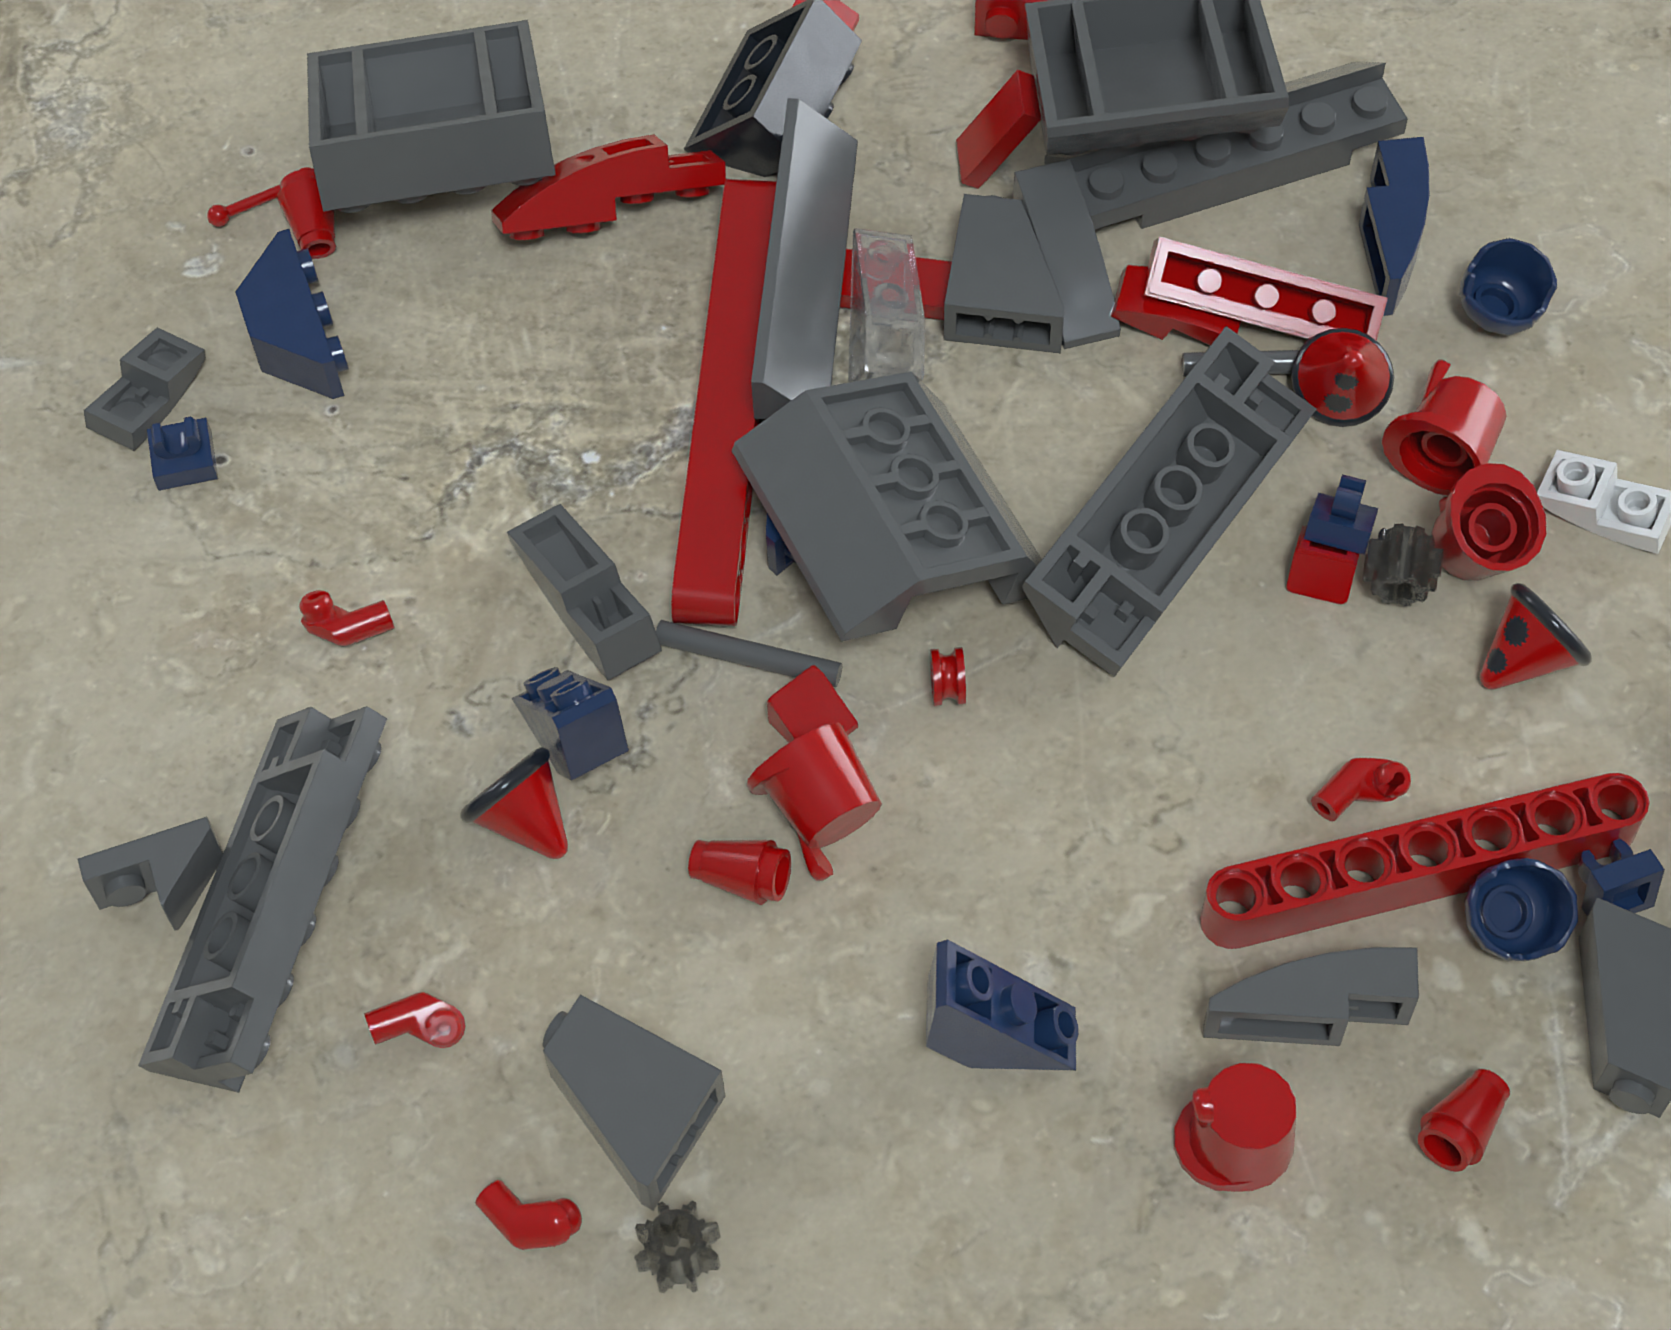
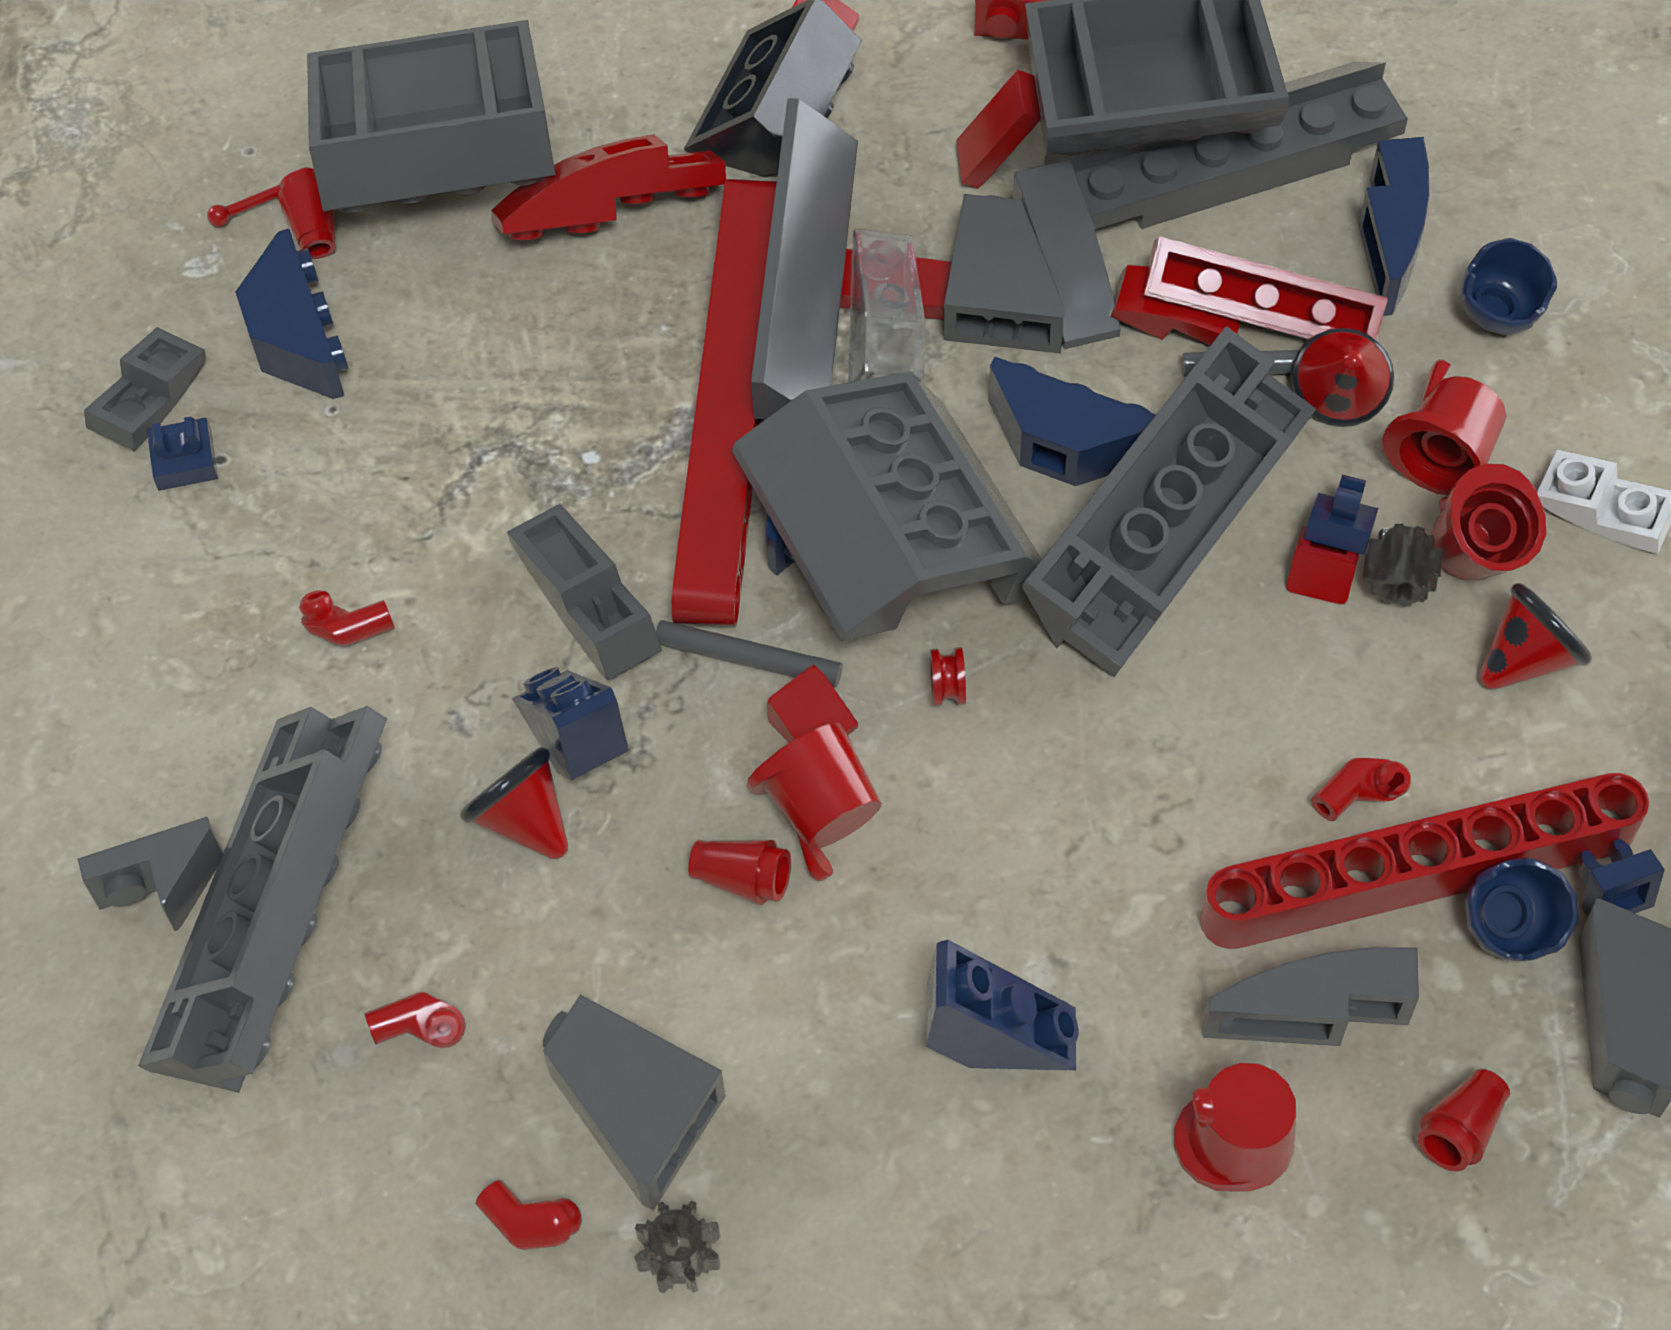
(1062, 425): none -> dark blue slope

